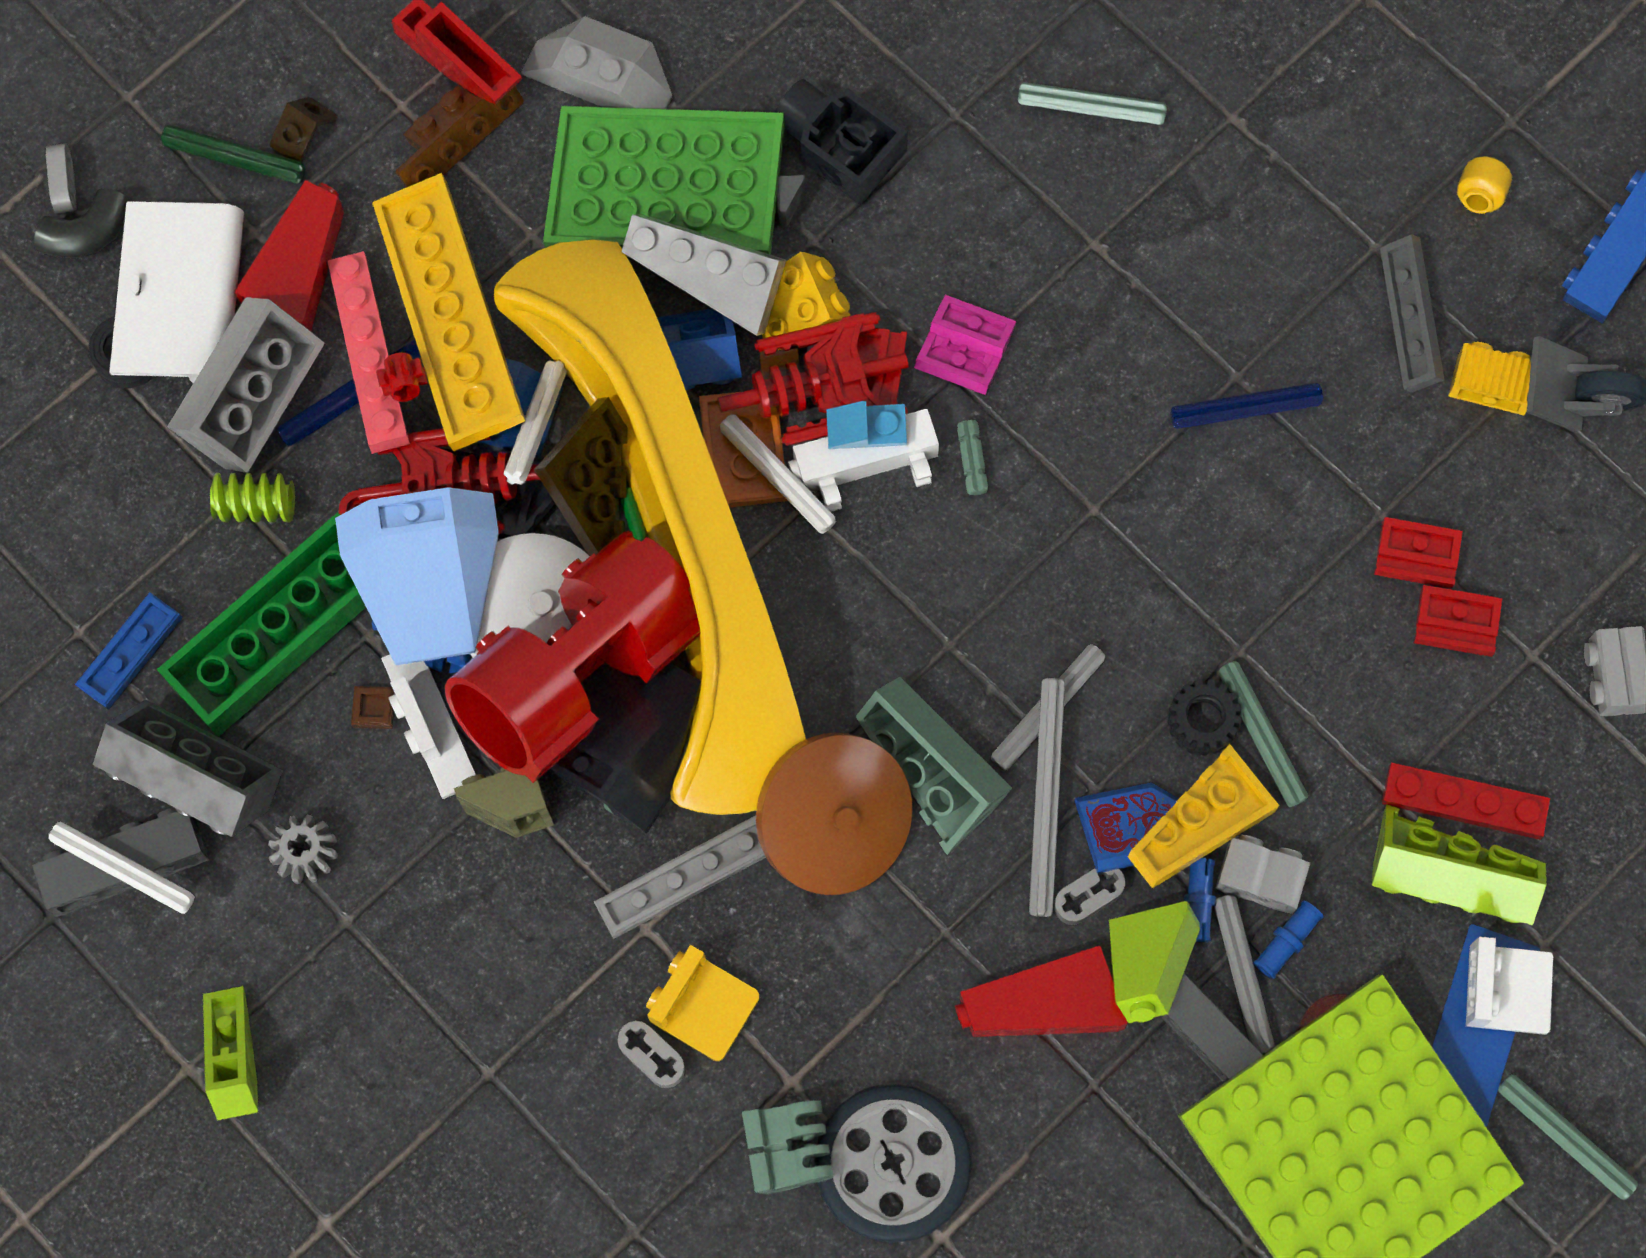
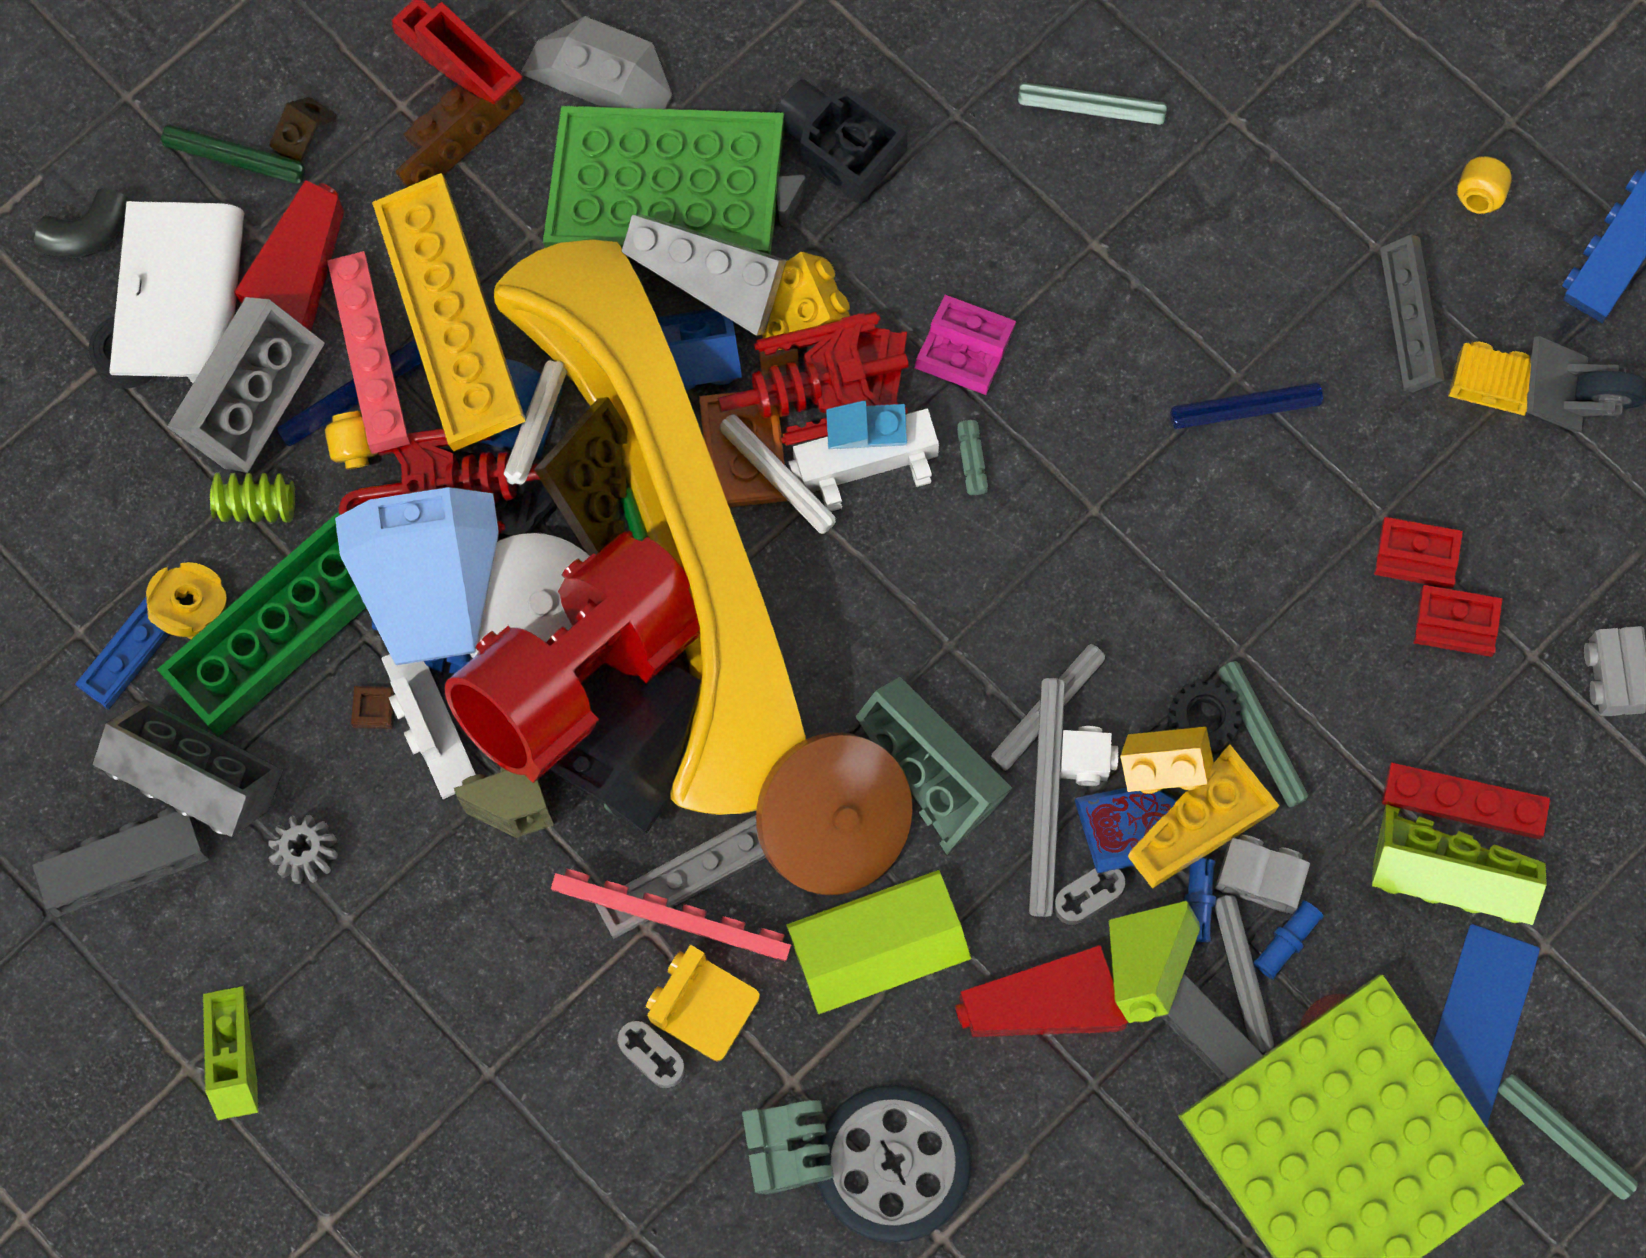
(61, 178): light grey beam -> none
(121, 867): white axle -> none
(180, 619): none -> yellow plate
(348, 440): none -> yellow head
(401, 377): red gear -> none
(654, 909): none -> coral plate
(878, 941): none -> lime slope
(1087, 755): none -> white brick
(1167, 760): none -> yellow brick
(1509, 988): white bracket -> none

